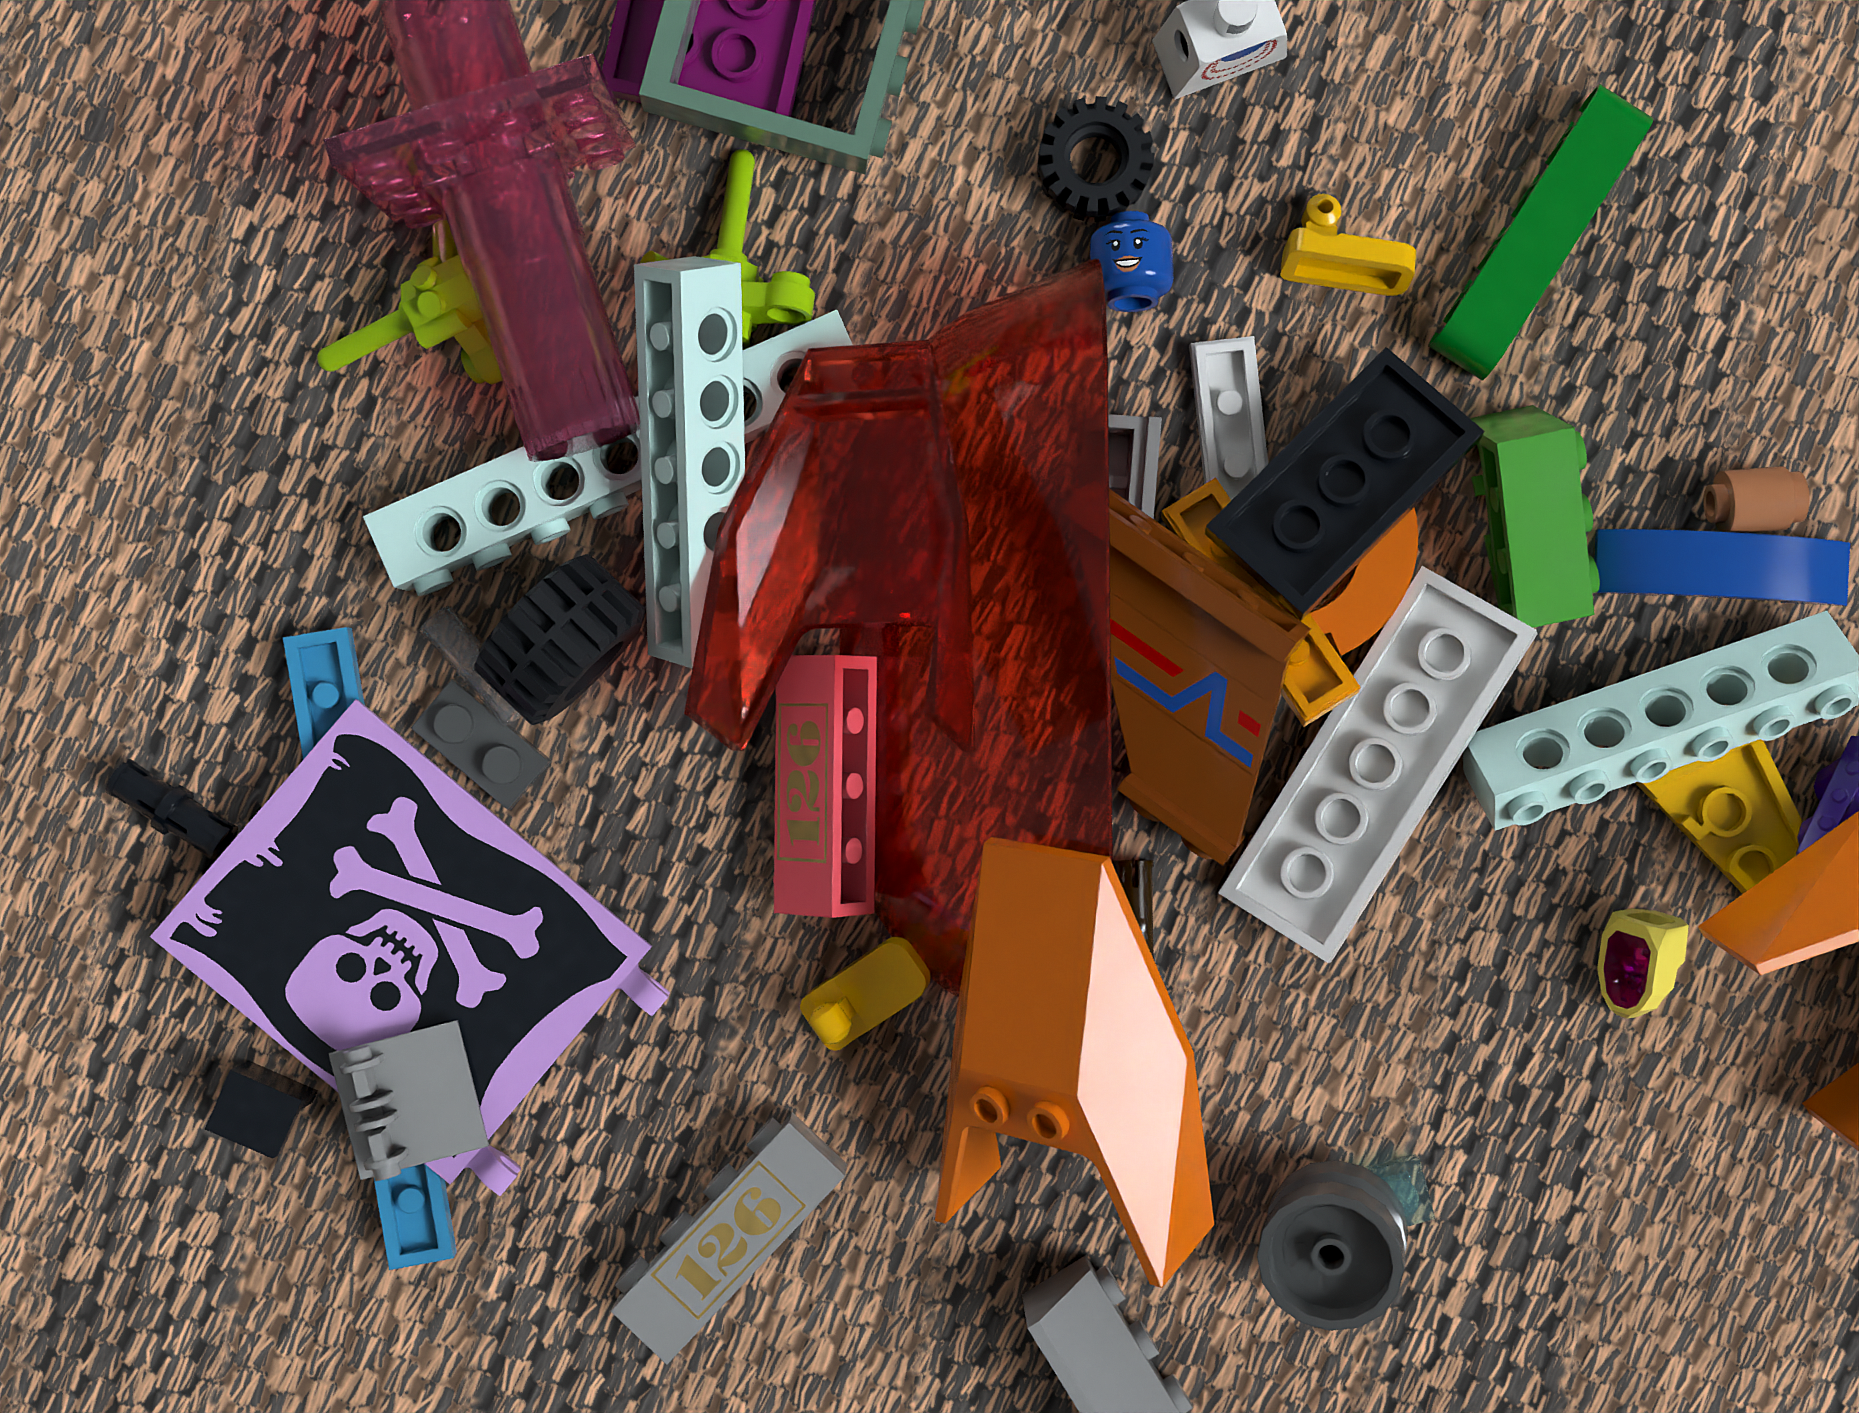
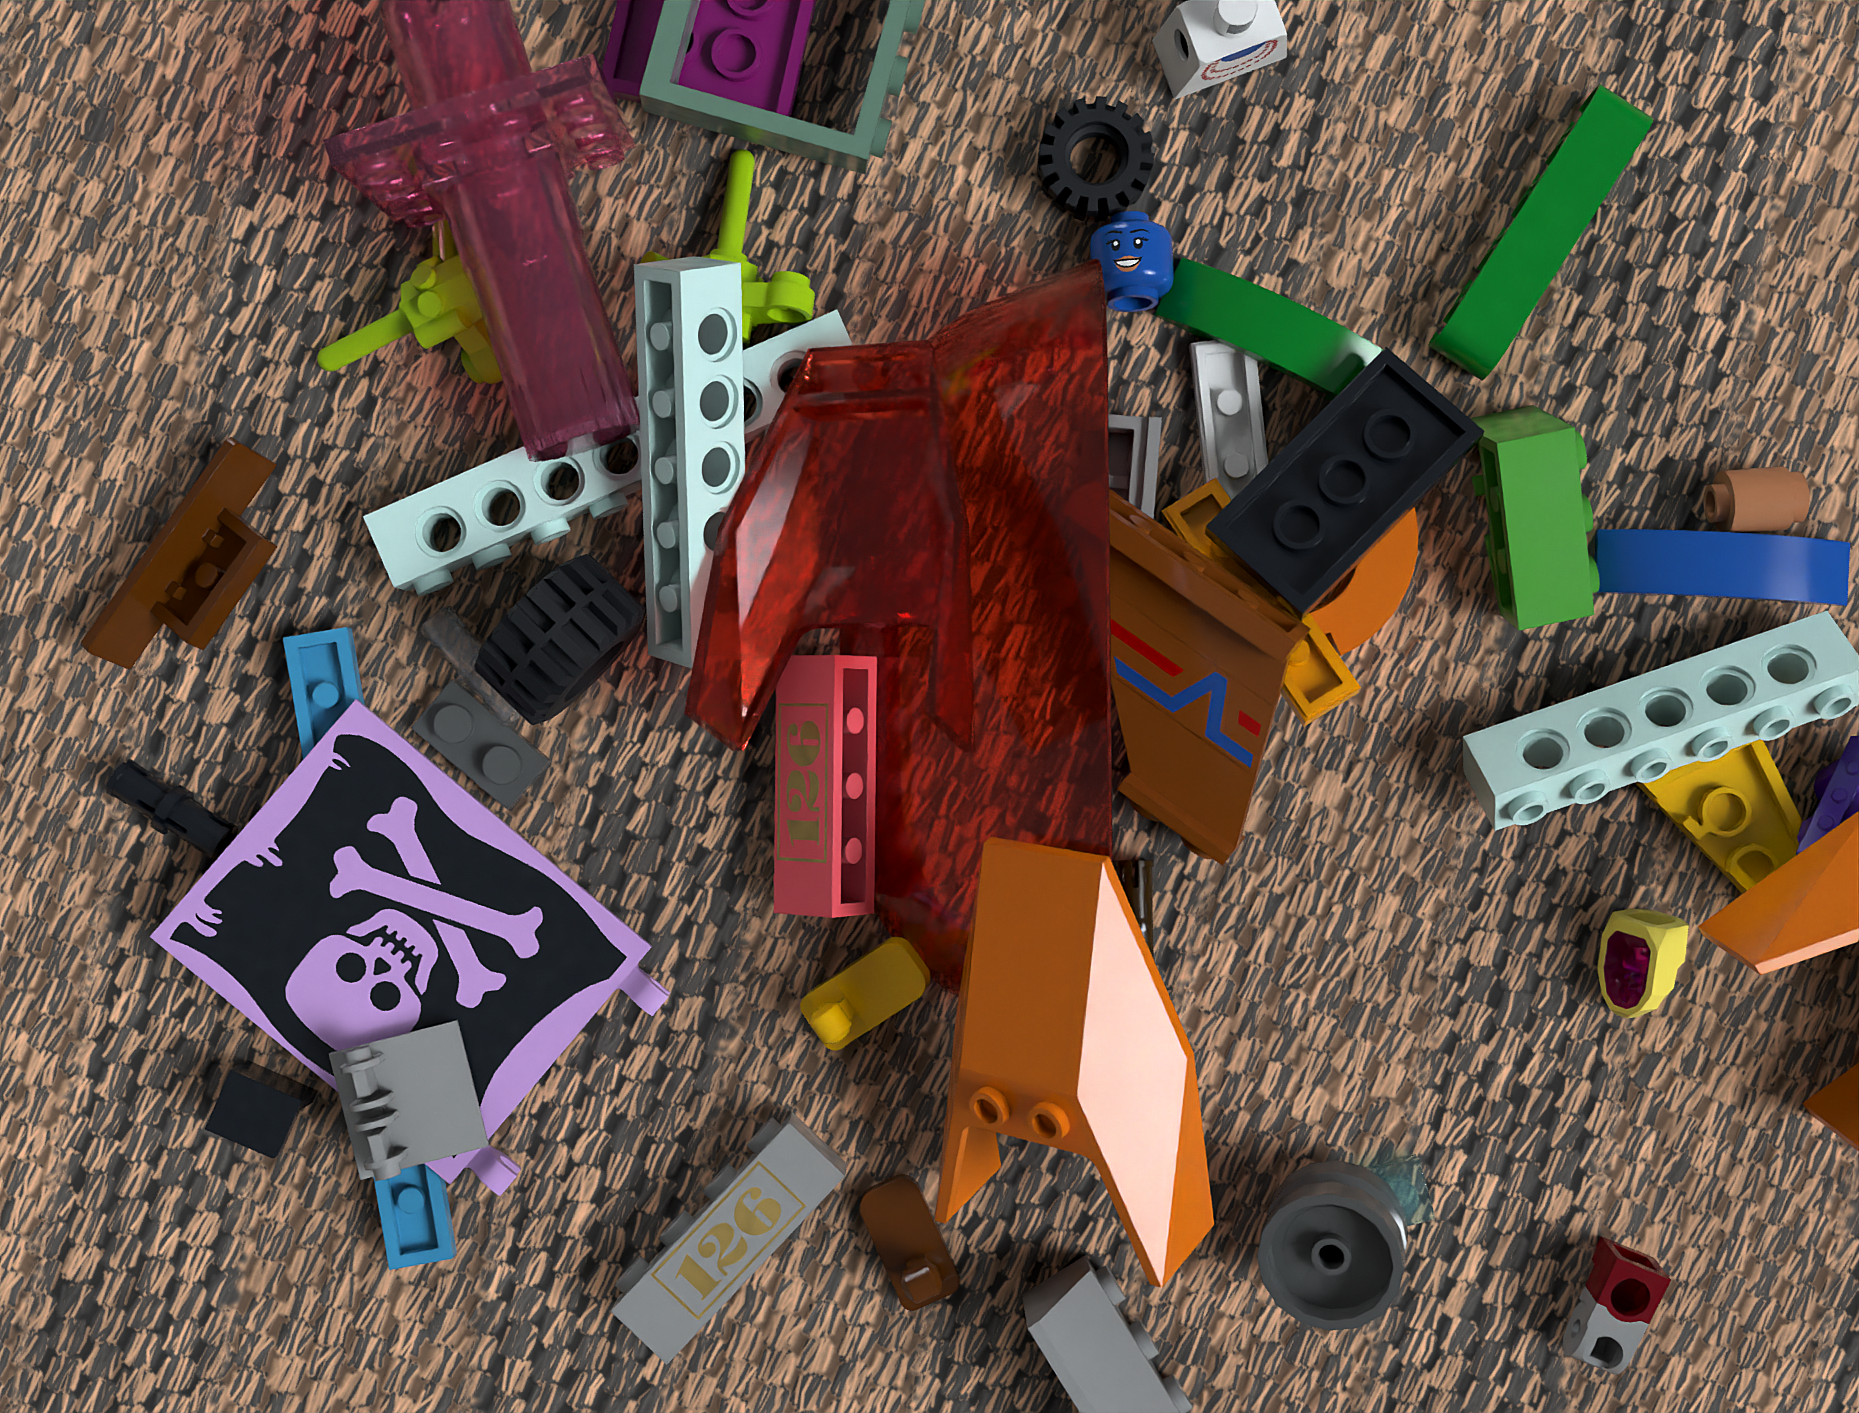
(194, 564): none -> reddish brown bracket
(909, 1242): none -> reddish brown piece
(1265, 327): none -> green slope
(1344, 260): yellow piece -> none
(1377, 763): white plate -> none
(1615, 1307): none -> leg

